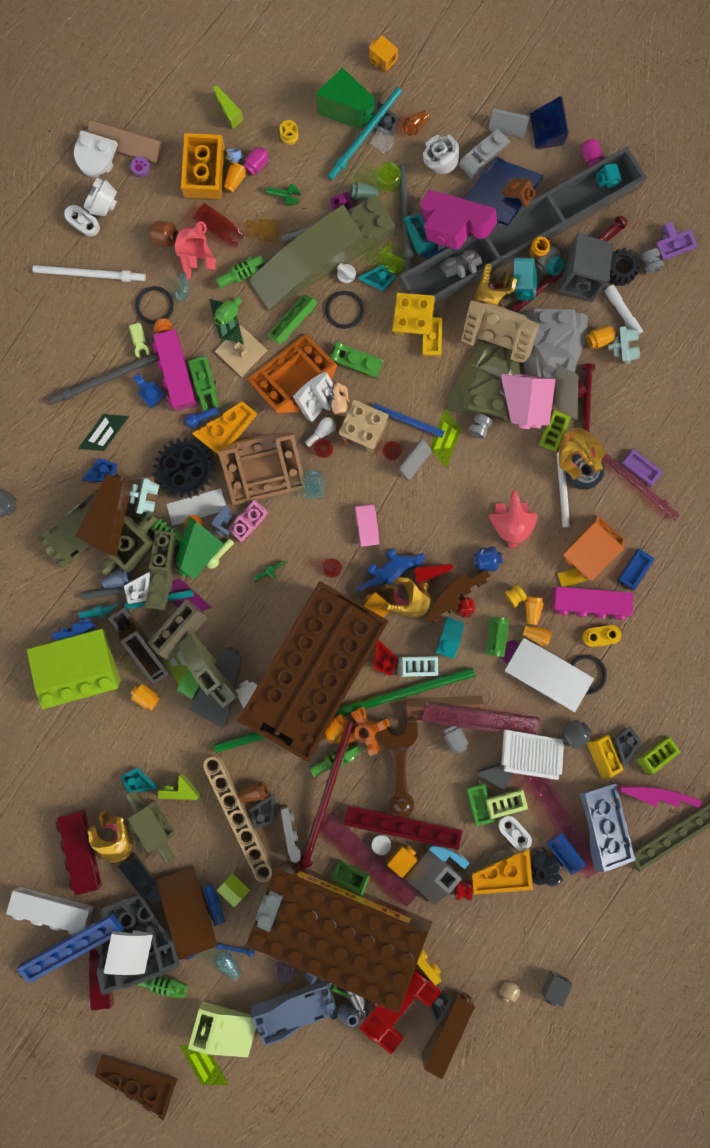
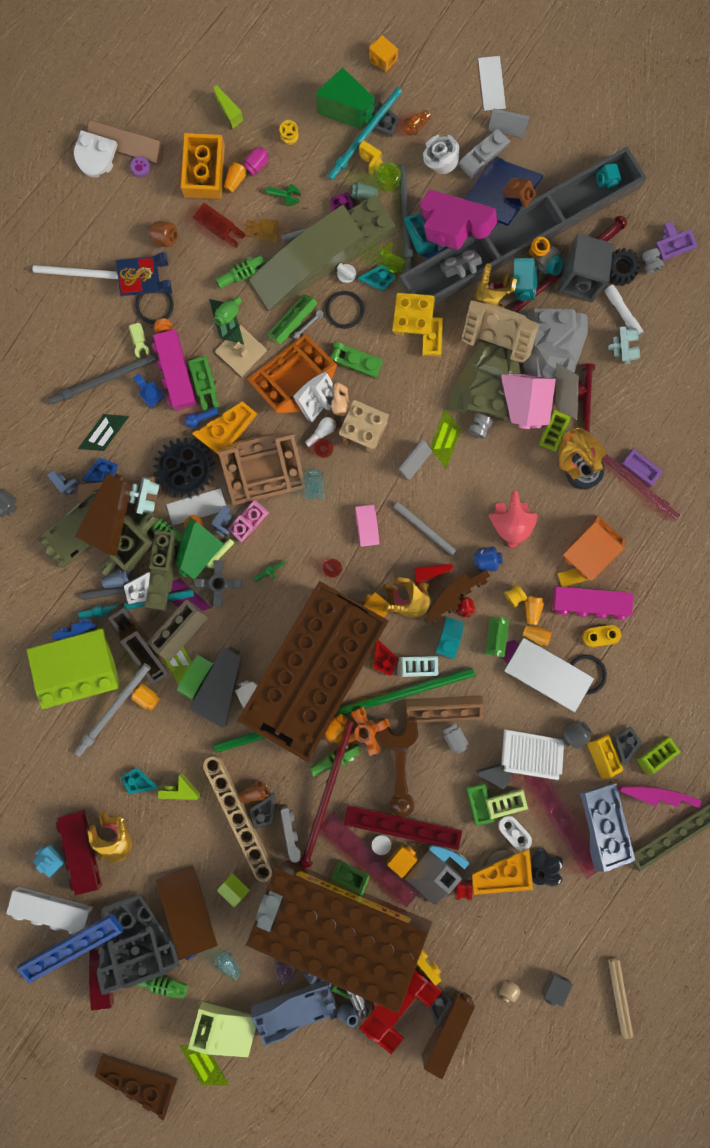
(49, 860): none -> medium azure brick
(60, 482): none -> sand blue bracket
(83, 221): white plate -> none
(89, 738): none -> light grey bar
(100, 198): white cone -> none
(128, 953): white slope -> none
(140, 878): black hinge -> none
(141, 275): none -> flag
(150, 827): olive brick -> none
(184, 285): clear light blue arm -> none
(192, 245): coral piece -> none
(204, 670): olive slope -> none
(214, 904): blue axle -> none
(218, 593): none -> dark grey pin
(233, 155): light blue plate -> none
(250, 952): blue hinge -> none
(319, 314): none -> light grey hinge
(372, 155): none -> yellow bracket
(383, 140): clear plate -> none
(391, 569): blue animal -> none
(392, 444): clear red plate -> none
(410, 421): blue bar -> none
(424, 528): none -> light grey bar
(478, 718): clear pink plate -> none
(491, 83): none -> white sticker
(549, 124): clear blue slope -> none
(563, 496): white bar -> none
(566, 854): blue tile -> none
(592, 152): dark pink brick -> none
(600, 336): light orange brick -> none
(620, 998): none -> tan axle
(635, 569): blue tile -> none

